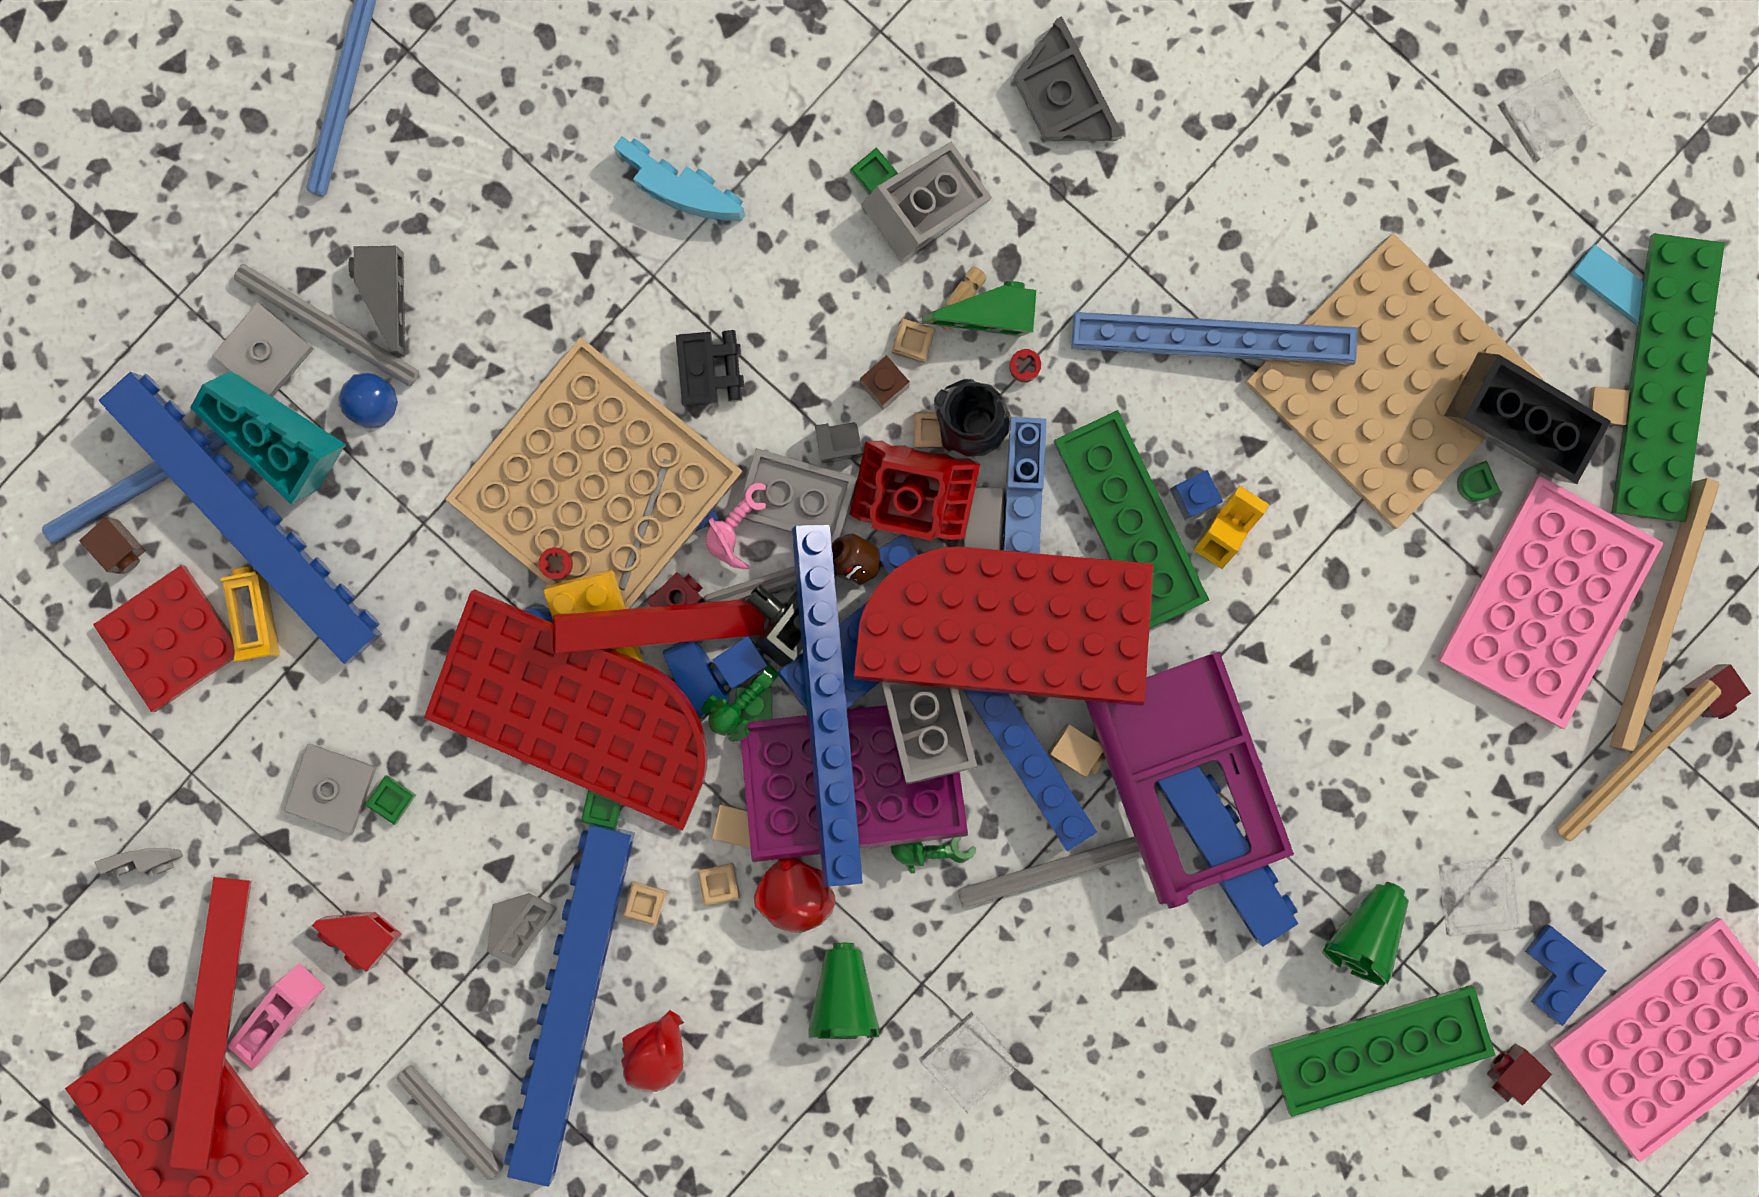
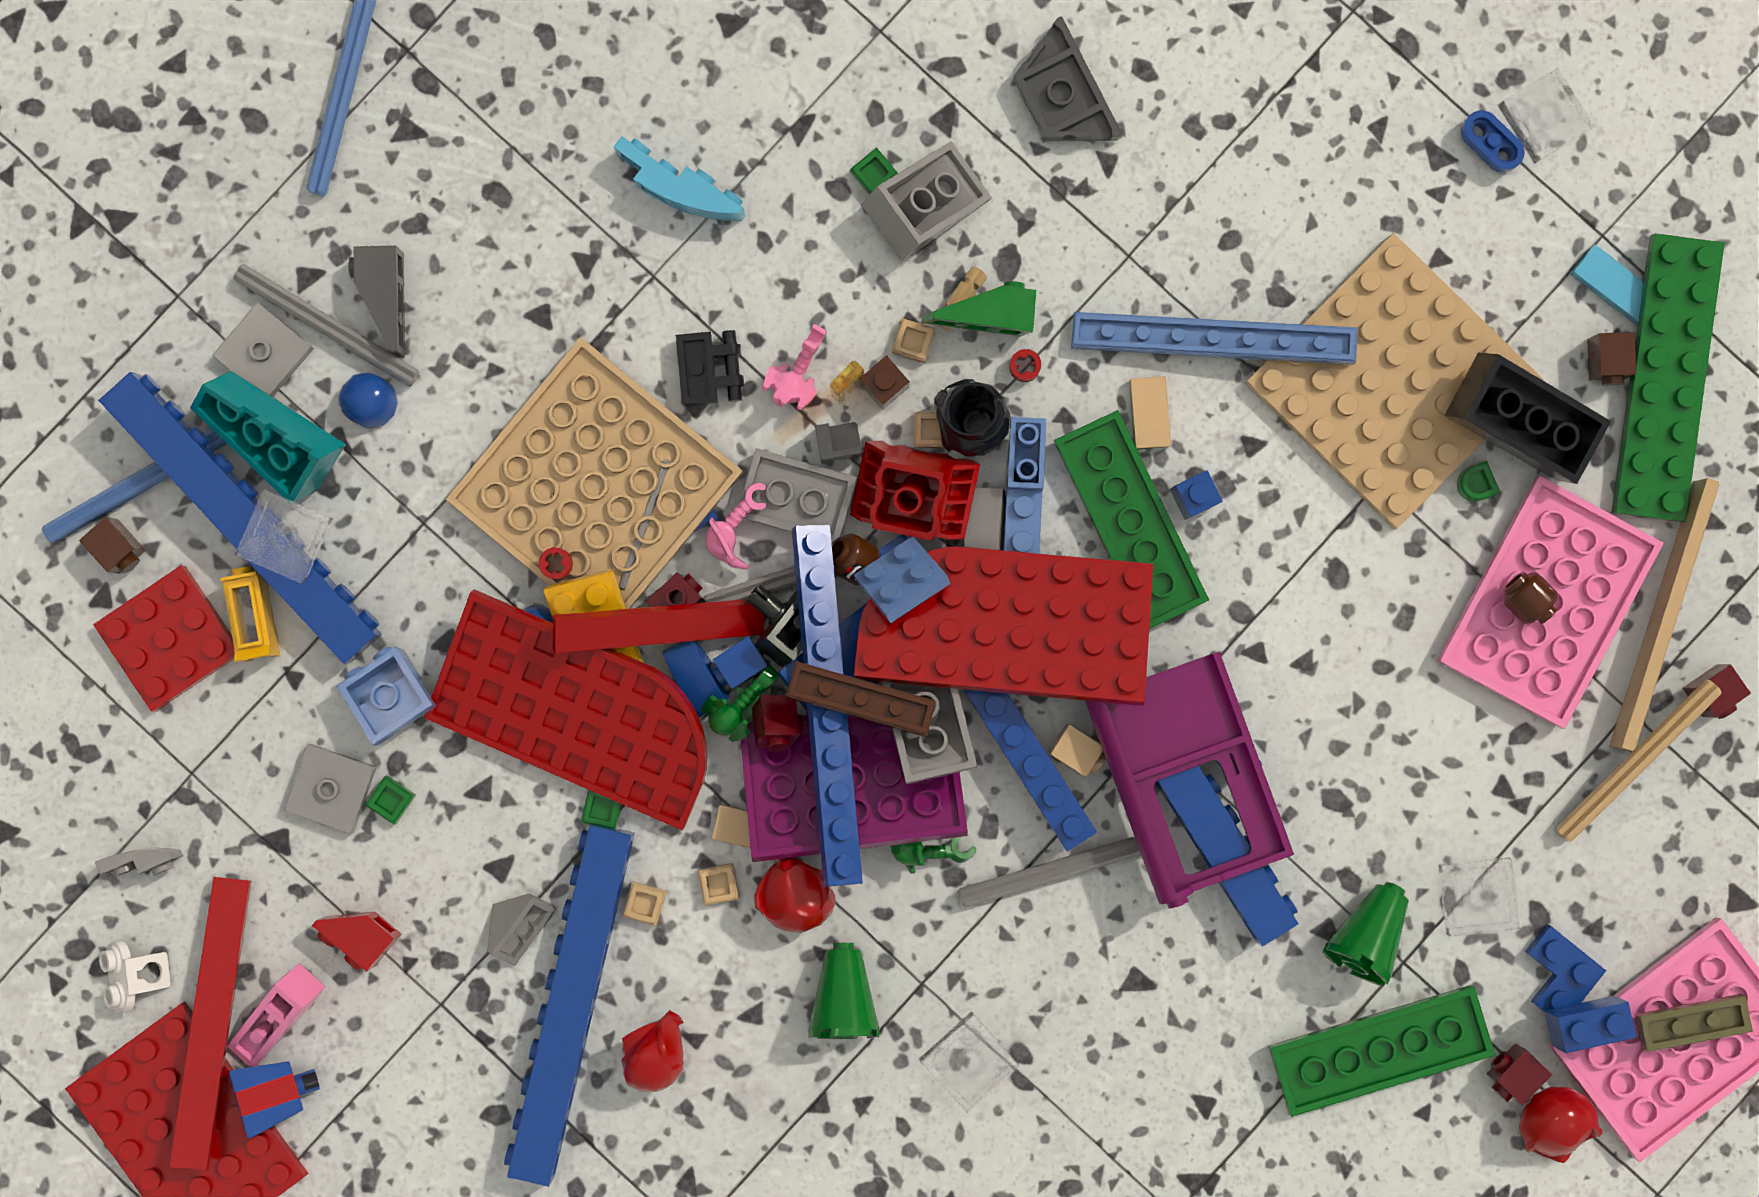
(123, 975): none -> white bracket
(269, 1094): none -> torso
(283, 536): none -> clear plate
(385, 694): none -> medium blue plate
(450, 1122): light grey axle -> none
(776, 722): none -> dark red brick
(790, 385): none -> bright pink piece
(845, 381): none -> clear yellow tile
(860, 699): none -> reddish brown tile
(902, 579): none -> medium blue plate
(1150, 412): none -> tan tile
(1230, 526): yellow brick -> none
(1494, 138): none -> blue plate
(1530, 598): none -> reddish brown head
(1558, 1123): none -> red helmet
(1590, 1024): none -> blue brick
(1610, 404): tan tile -> none
(1611, 357): none -> reddish brown brick
(1694, 1022): none -> olive plate

